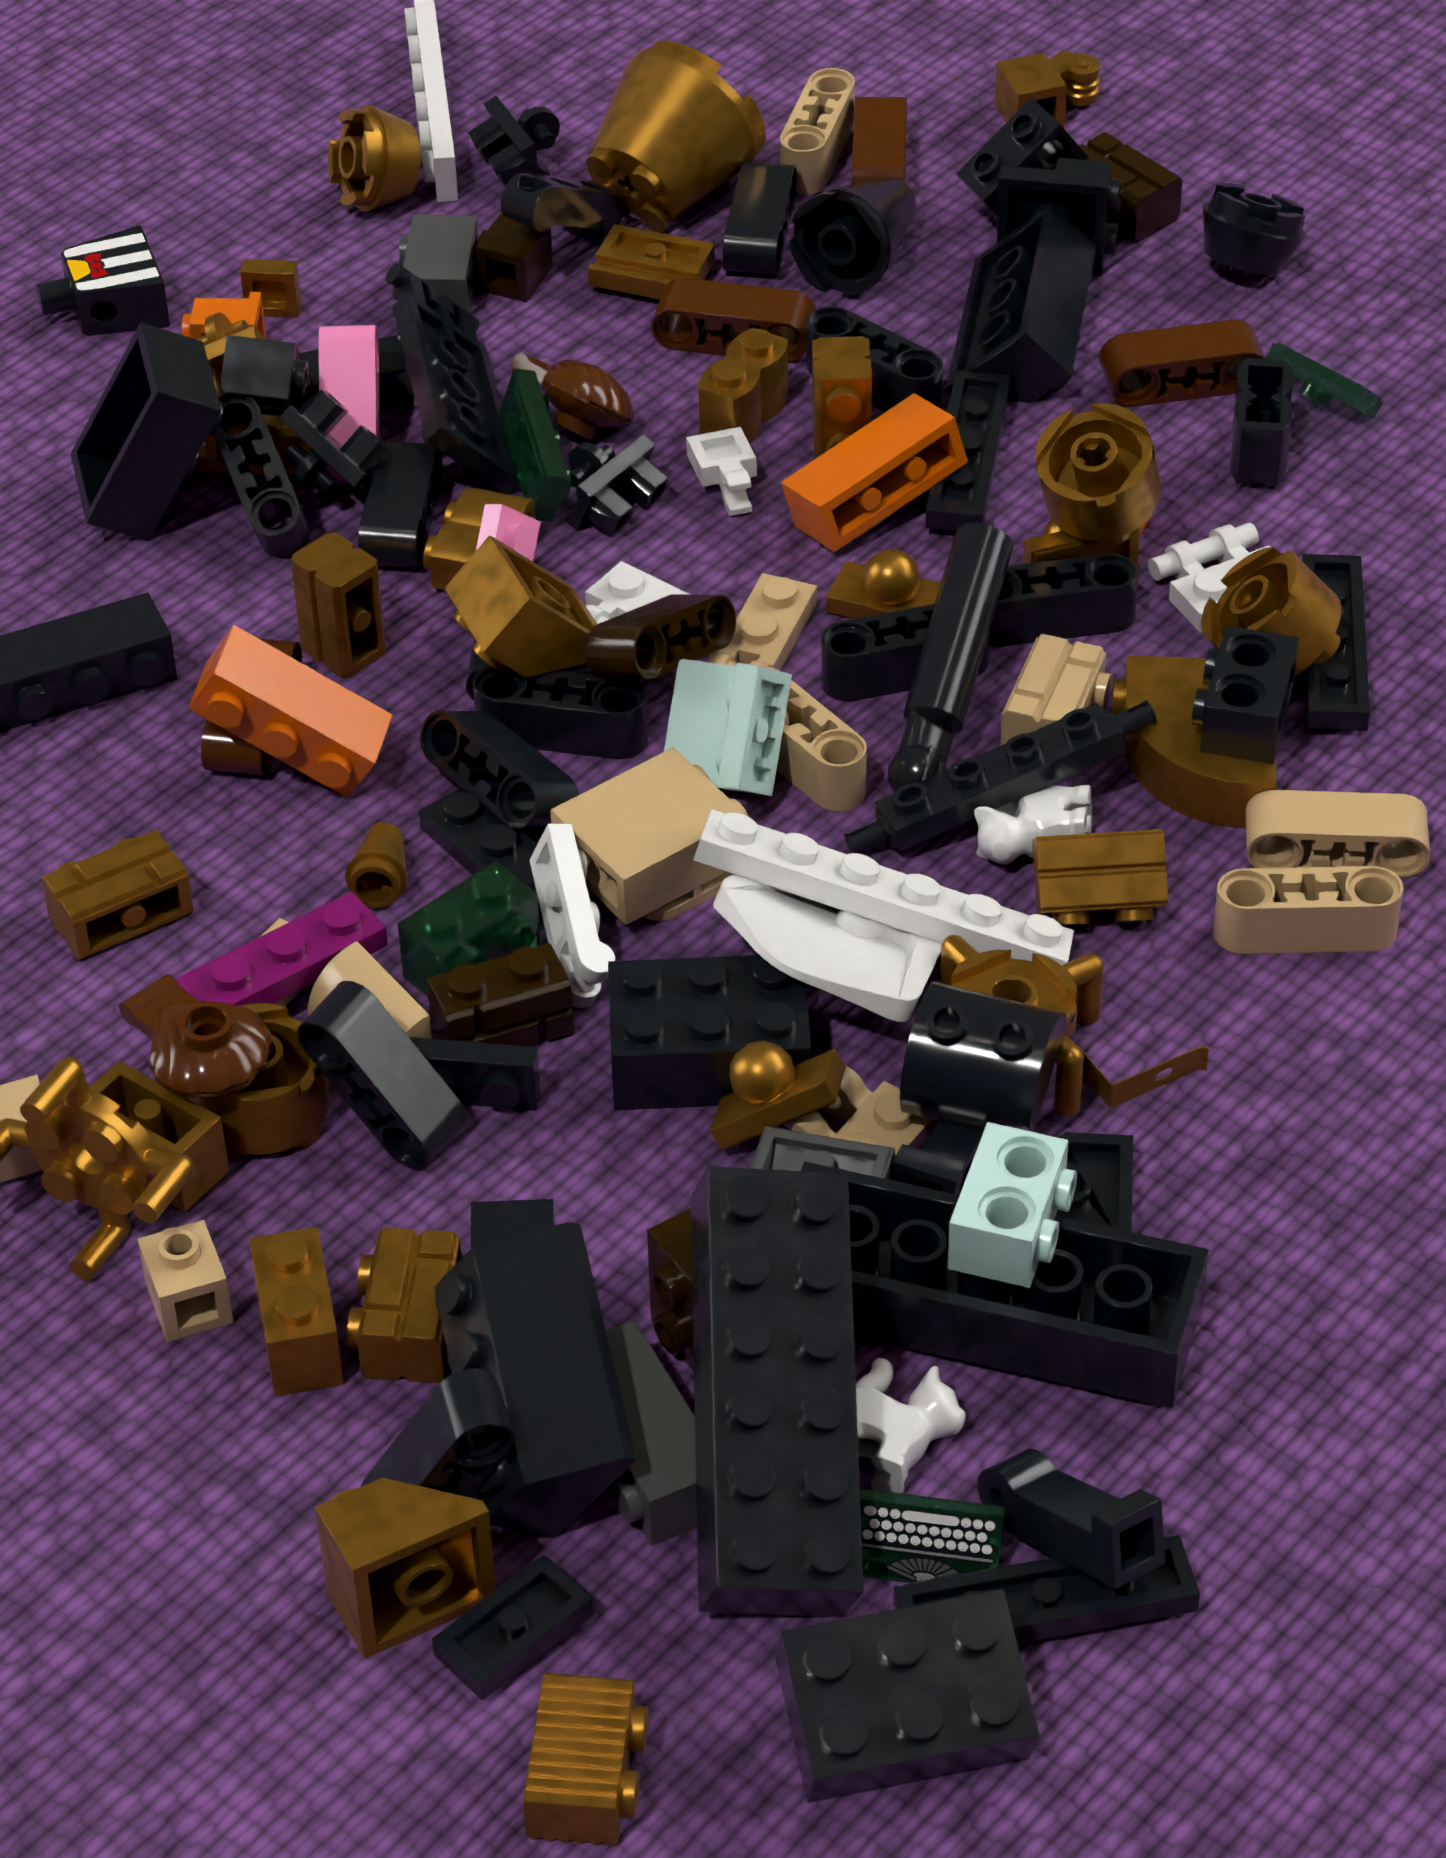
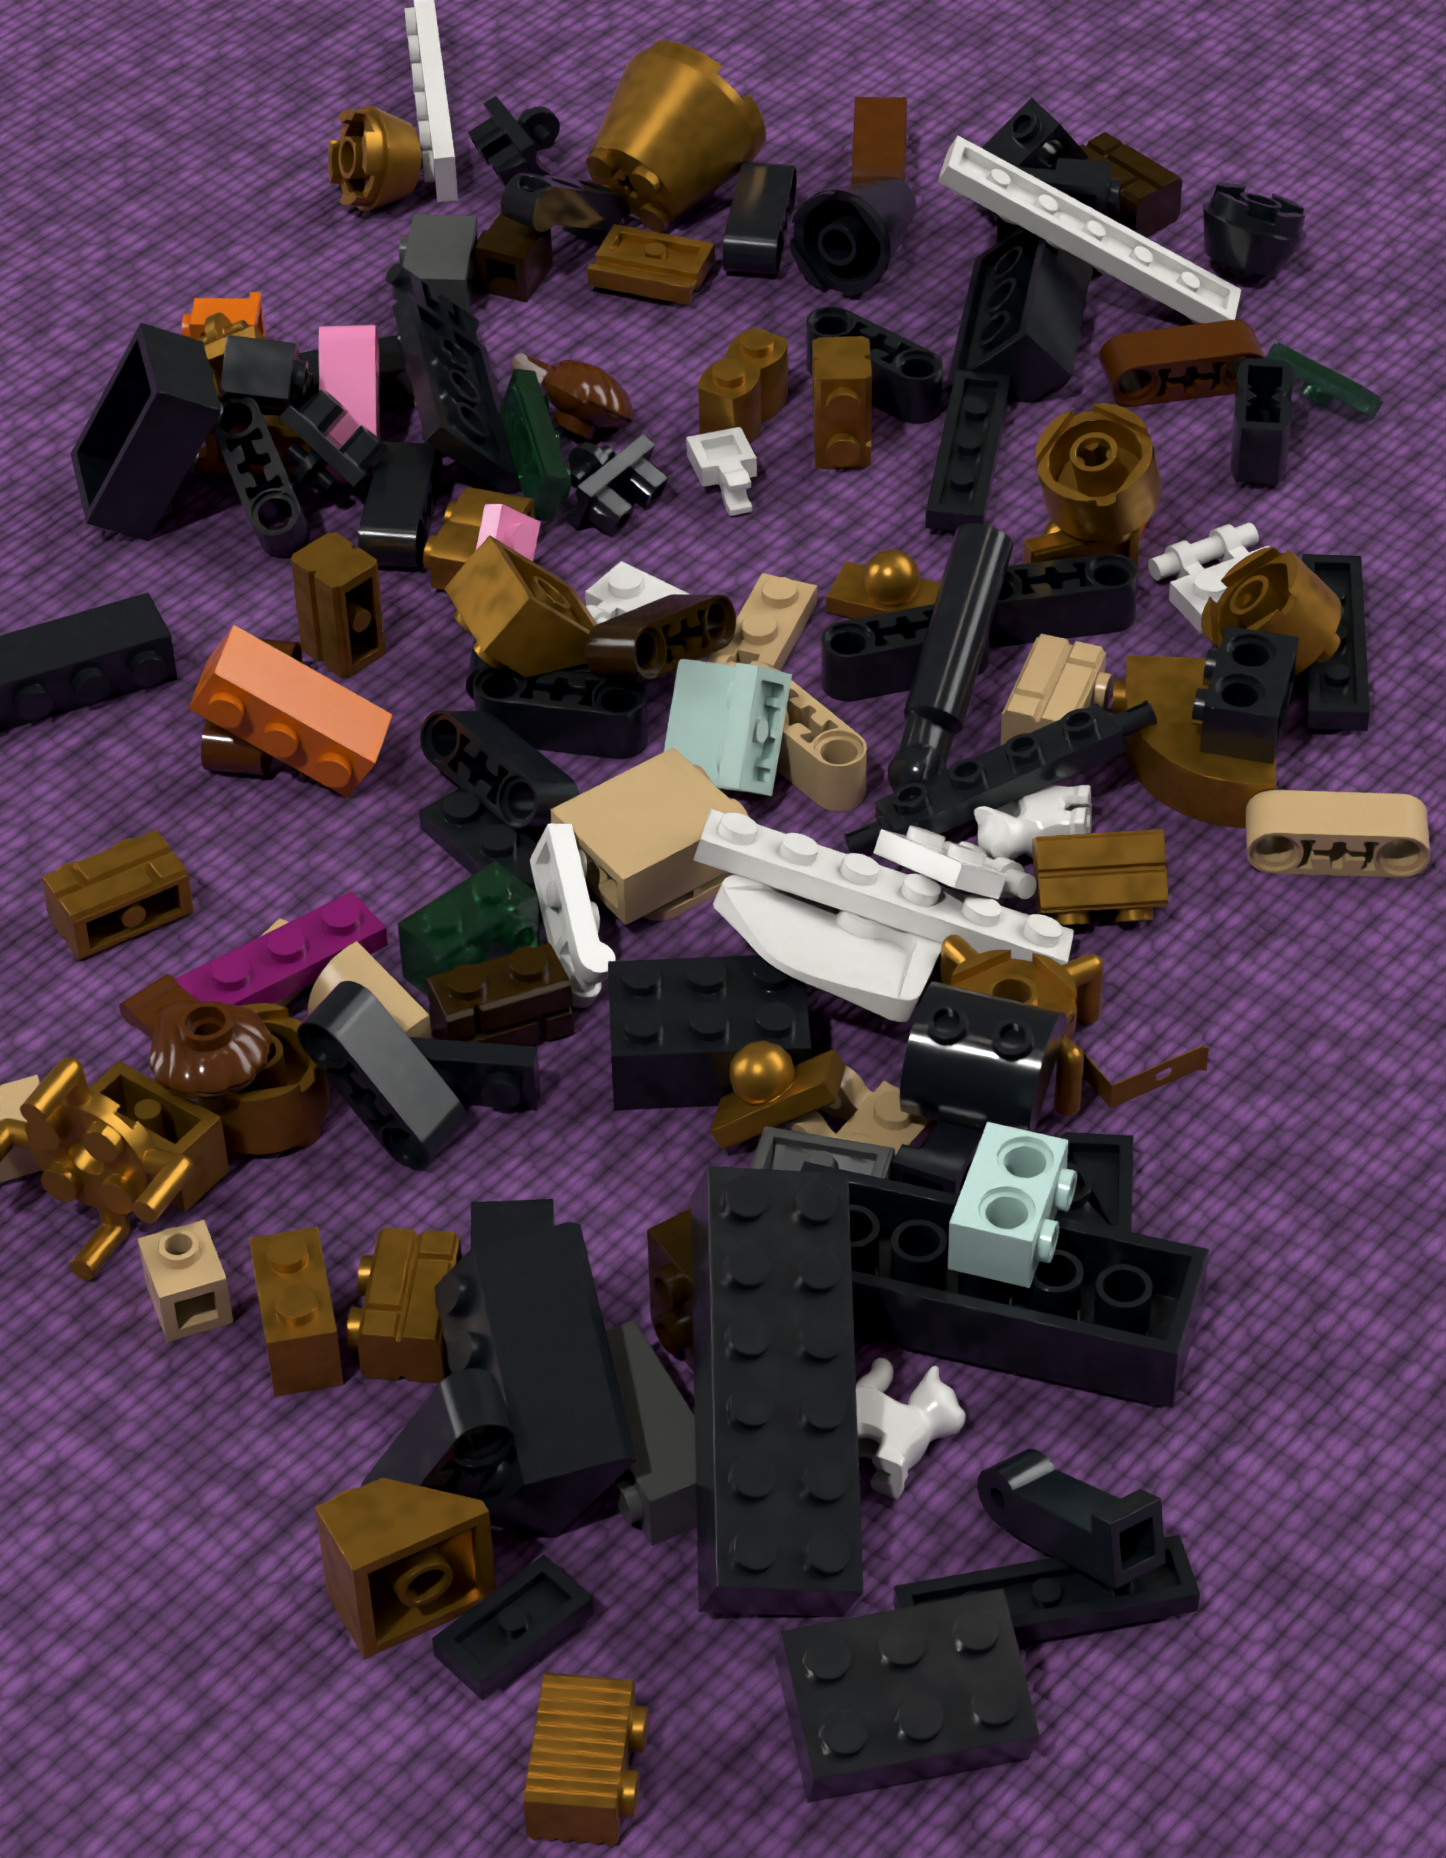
(108, 285): black torso -> none
(277, 283): pearl gold plate -> none
(378, 867): pearl gold cone -> none
(711, 314): reddish brown beam -> none
(819, 128): tan beam -> none
(874, 472): orange brick -> none
(927, 1537): slope -> none
(956, 865): none -> white plate
(1048, 81): pearl gold brick -> none
(1087, 234): none -> white plate
(1307, 909): tan beam -> none

